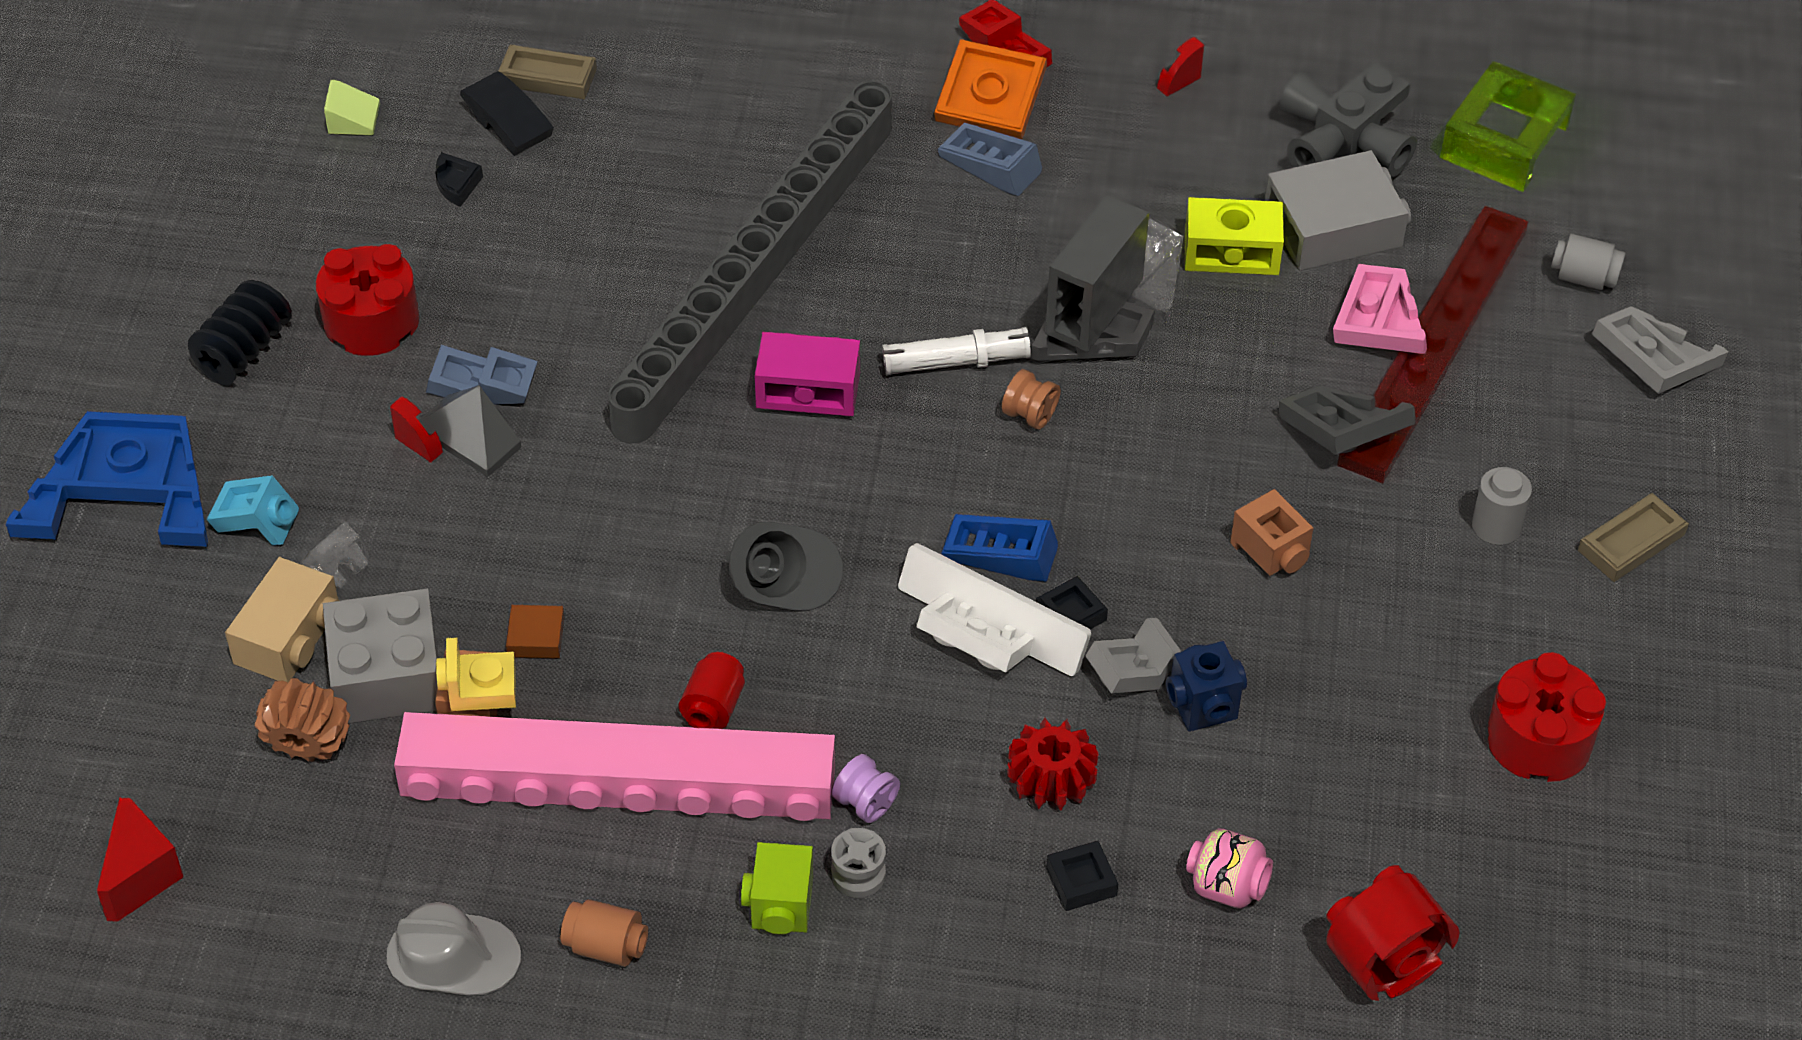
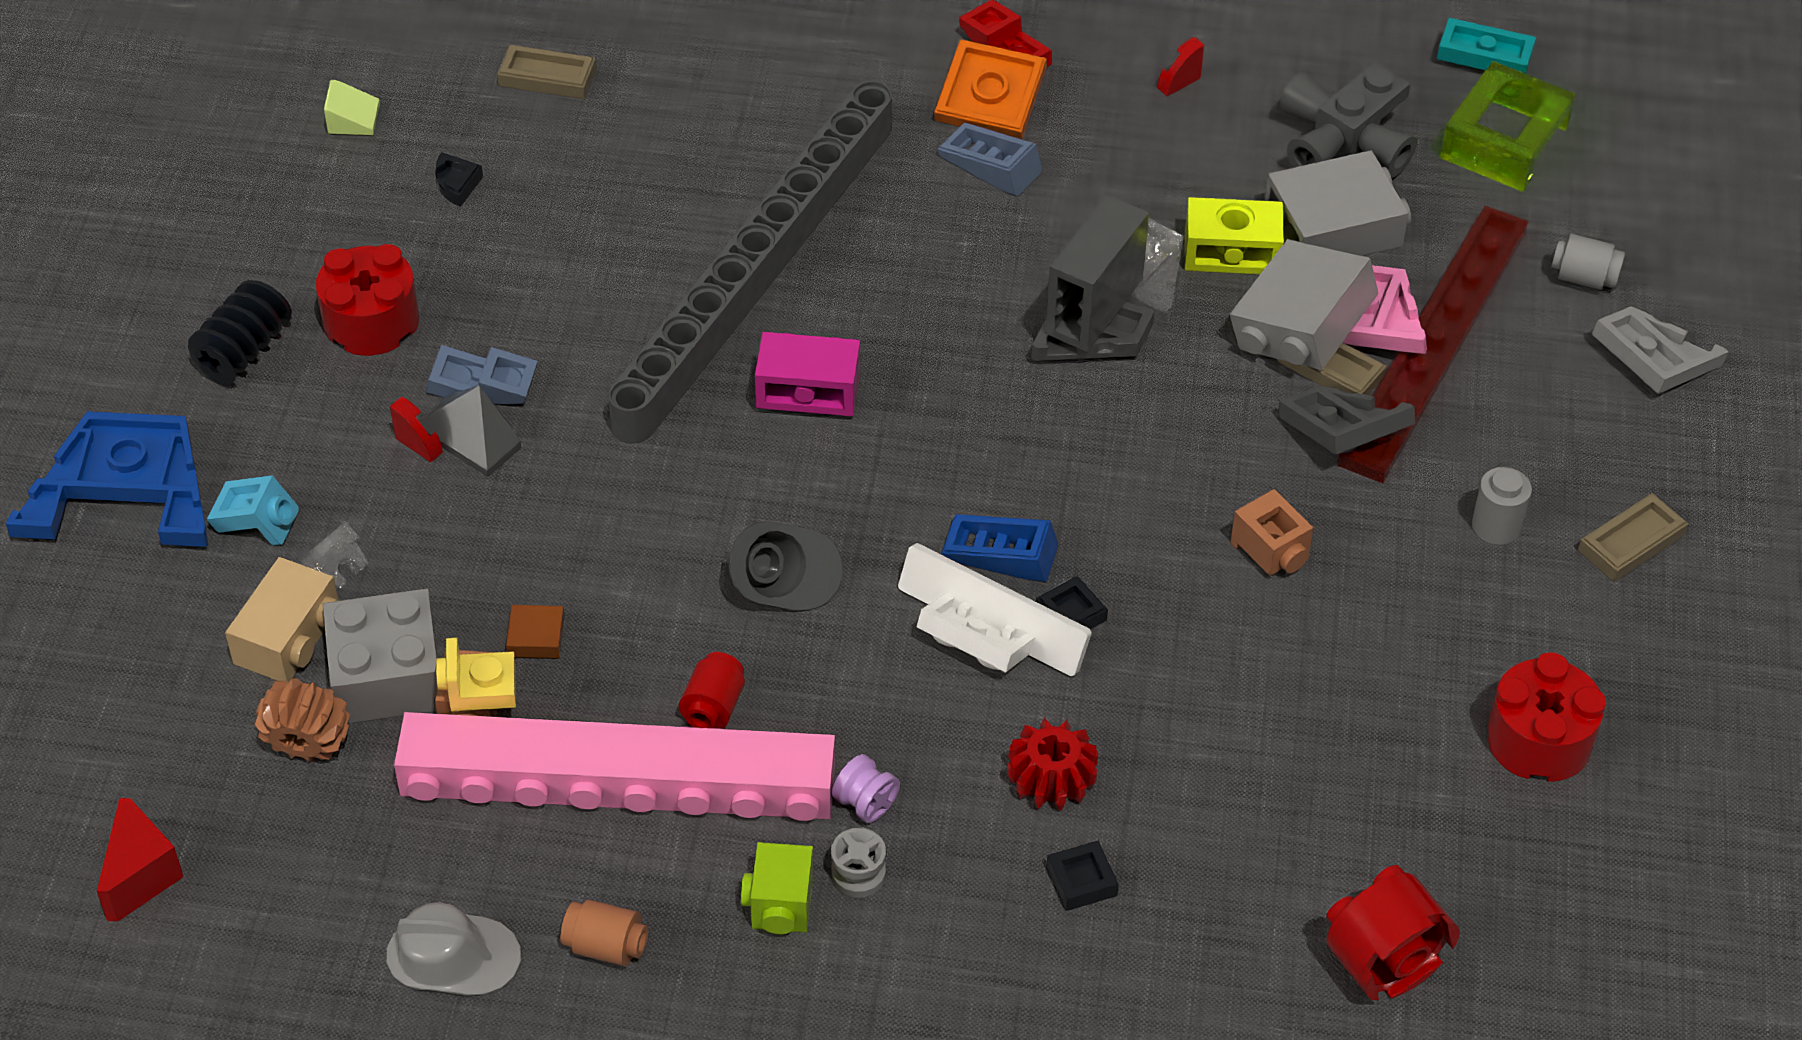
(507, 109): black slope -> none
(955, 351): white pin -> none
(1031, 399): nougat wheel -> none
(1135, 662): light grey bracket -> none
(1206, 685): dark blue brick -> none
(1230, 868): bright pink head -> none
(1304, 304): none -> light grey brick
(1346, 370): none -> dark tan tile
(1480, 45): none -> teal plate

